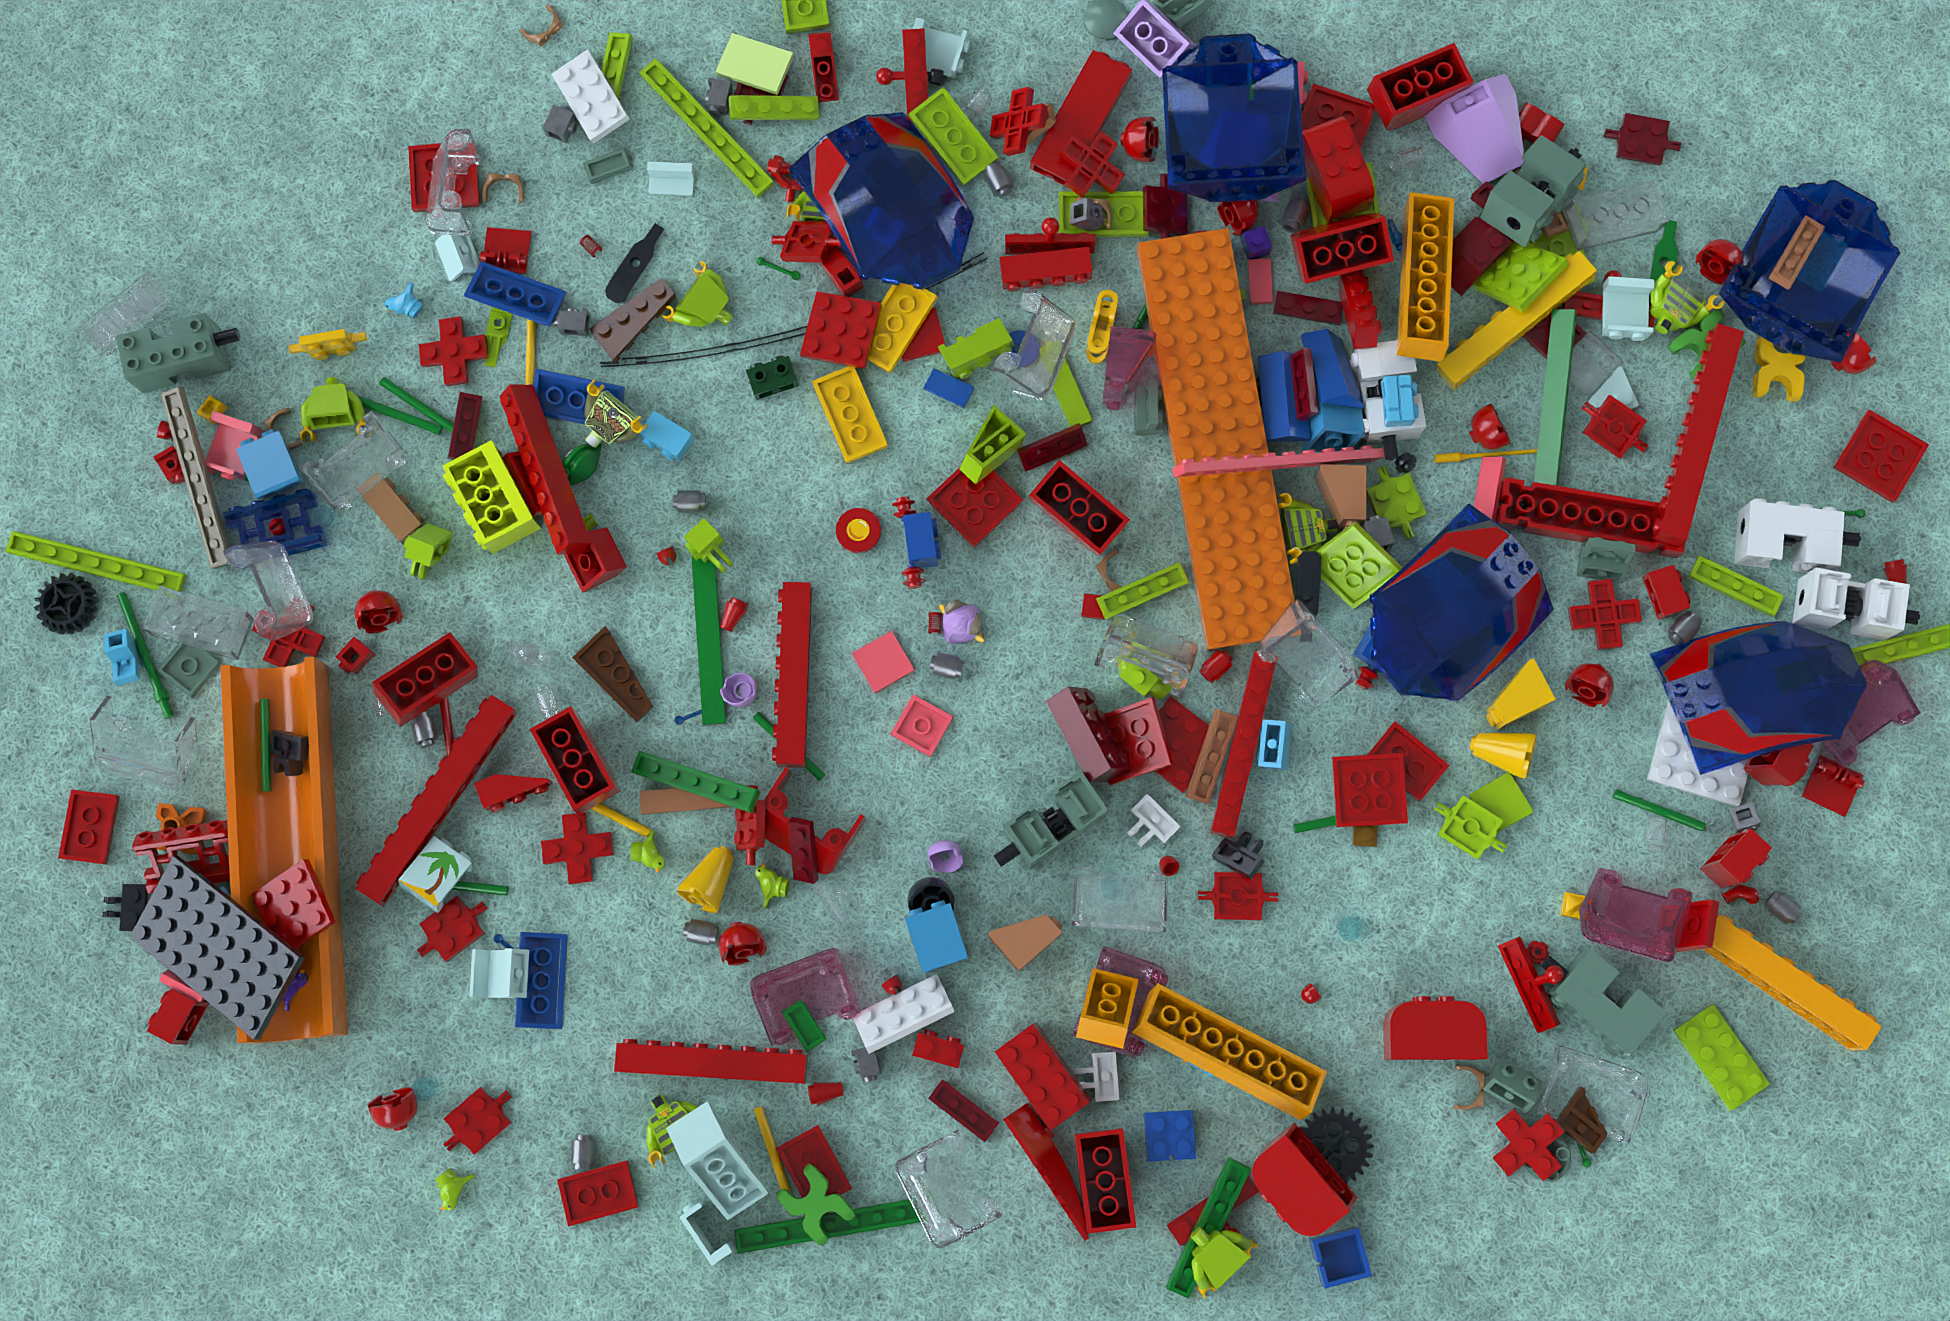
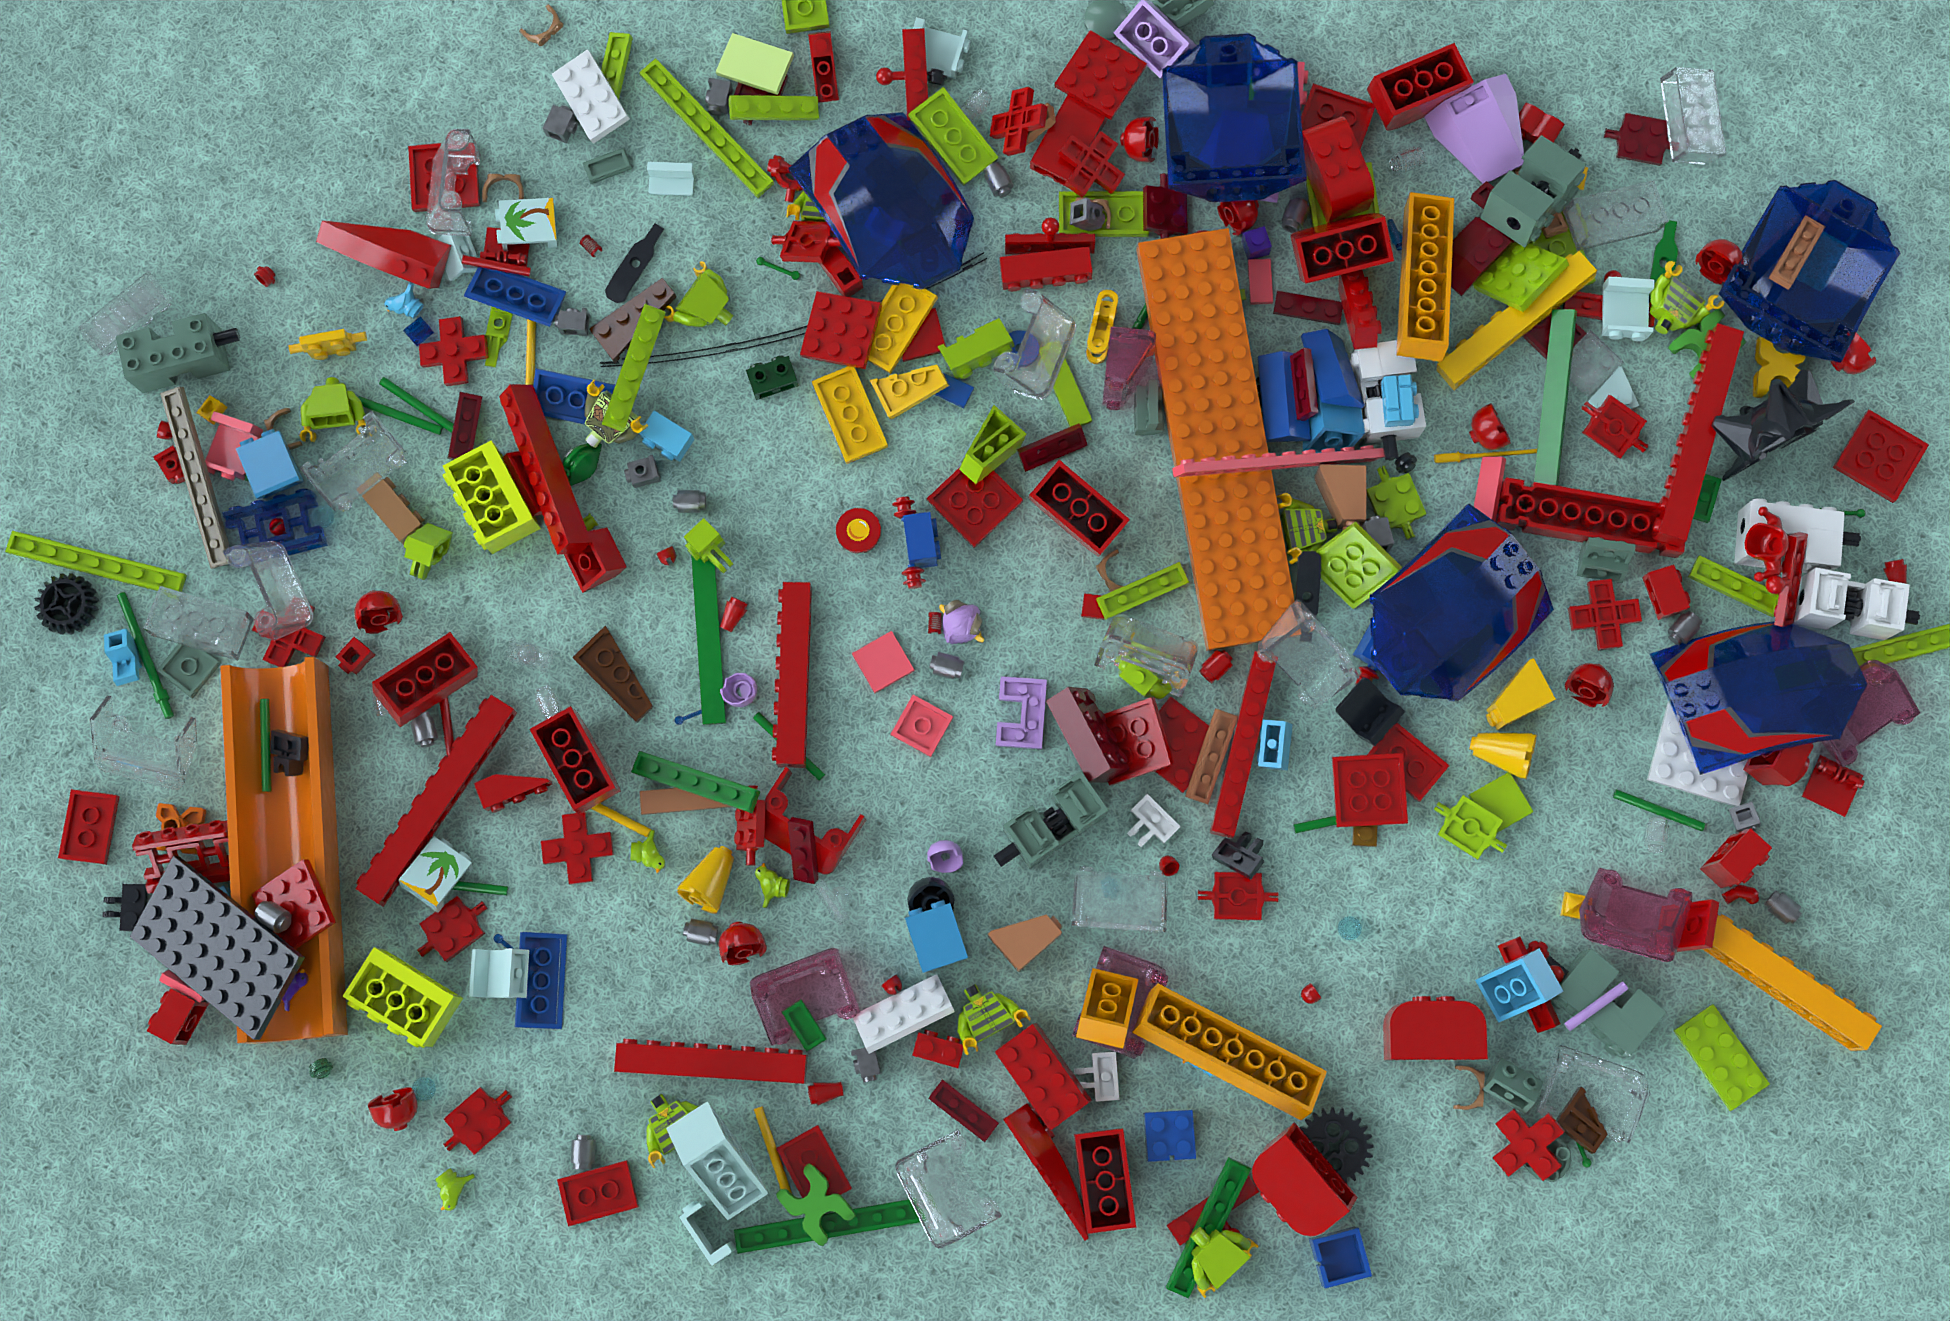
(265, 275): none -> red plate
(273, 916): none -> flat silver brick
(320, 1068): none -> clear green plate
(389, 250): none -> red wedge
(417, 994): none -> neon yellow brick
(418, 331): none -> clear blue tile
(495, 265): none -> red bar
(526, 222): none -> light aqua panel
(633, 368): none -> lime plate
(649, 475): none -> flat silver brick
(907, 390): none -> yellow wing
(986, 1016): none -> torso
(1030, 730): none -> lavender plate
(1100, 75): none -> red plate
(1369, 712): none -> black bracket
(1519, 985): none -> medium azure brick
(1596, 1006): none -> lavender bar
(1693, 115): none -> clear brick
(1707, 498): none -> green plate
(1767, 543): none -> red piece
(1776, 422): none -> black piece
(1789, 584): none -> red plate

